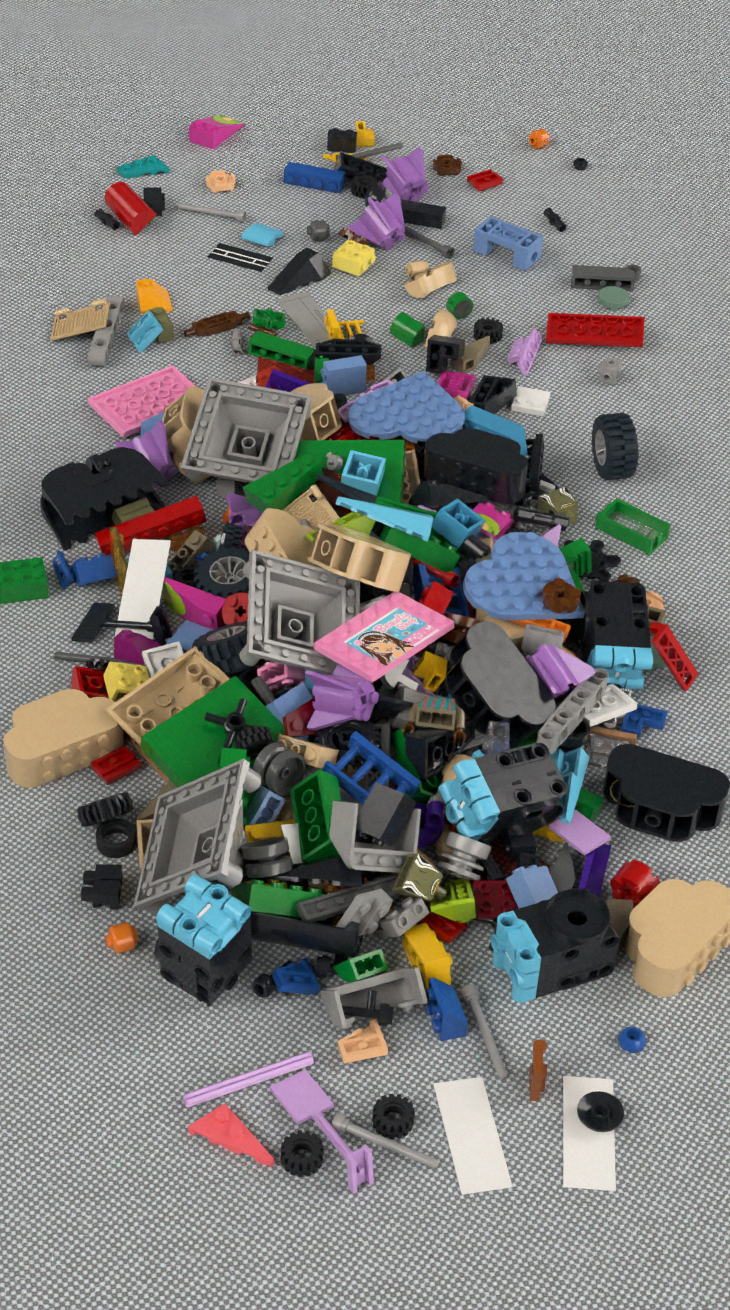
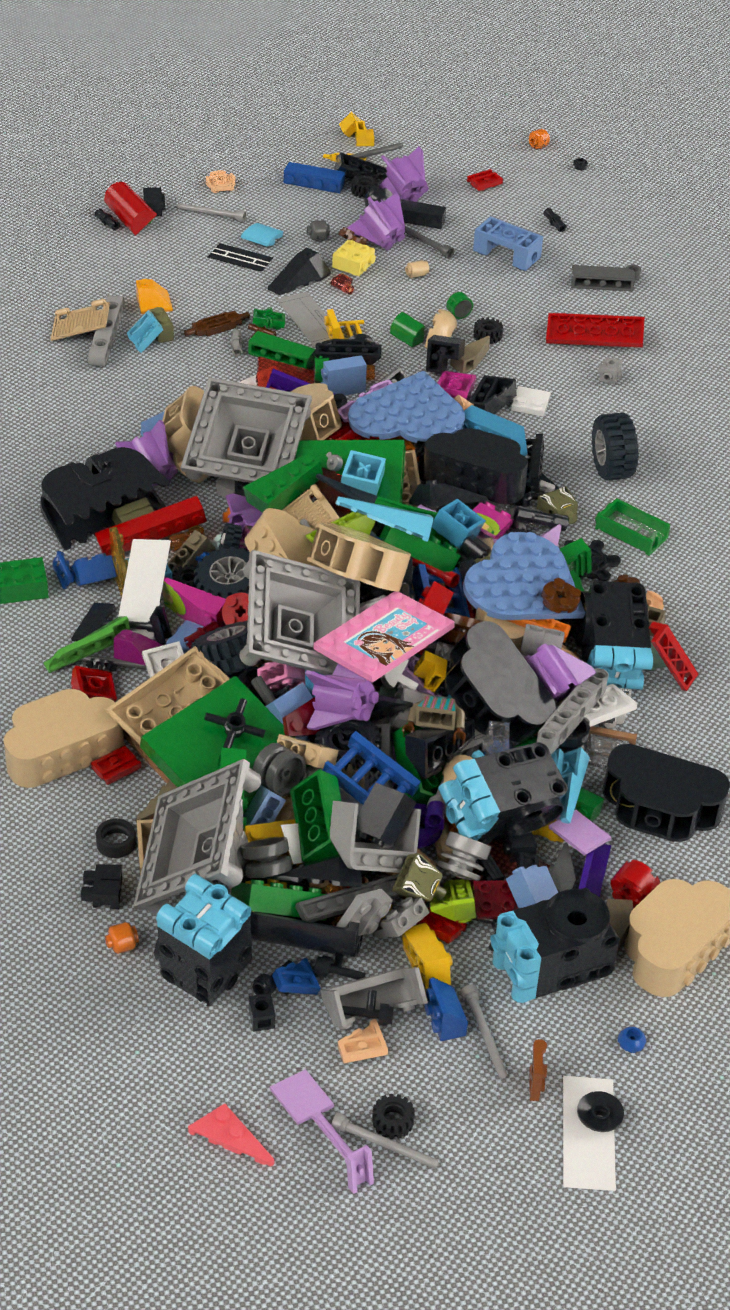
(88, 645): none -> bright green wedge
(105, 809): black gear -> none
(123, 678): light yellow brick -> none
(139, 400): bright pink plate -> none
(148, 165): teal wing -> none
(200, 631): none -> dark red axle
(213, 130): dark pink slope -> none
(248, 1079): lavender axle -> none
(254, 740): black tyre -> none
(262, 1012): none -> black brick
(302, 1165): black tyre -> none
(342, 141): black brick -> none
(343, 283): none -> clear red piece
(349, 123): none -> yellow piece
(362, 966): green brick -> none
(427, 282): tan brick -> none
(447, 165): reddish brown plate -> none
(472, 1135): white sticker -> none
(524, 351): lavender bracket -> none
(613, 297): sand green tile -> none
(643, 715): blue plate -> none

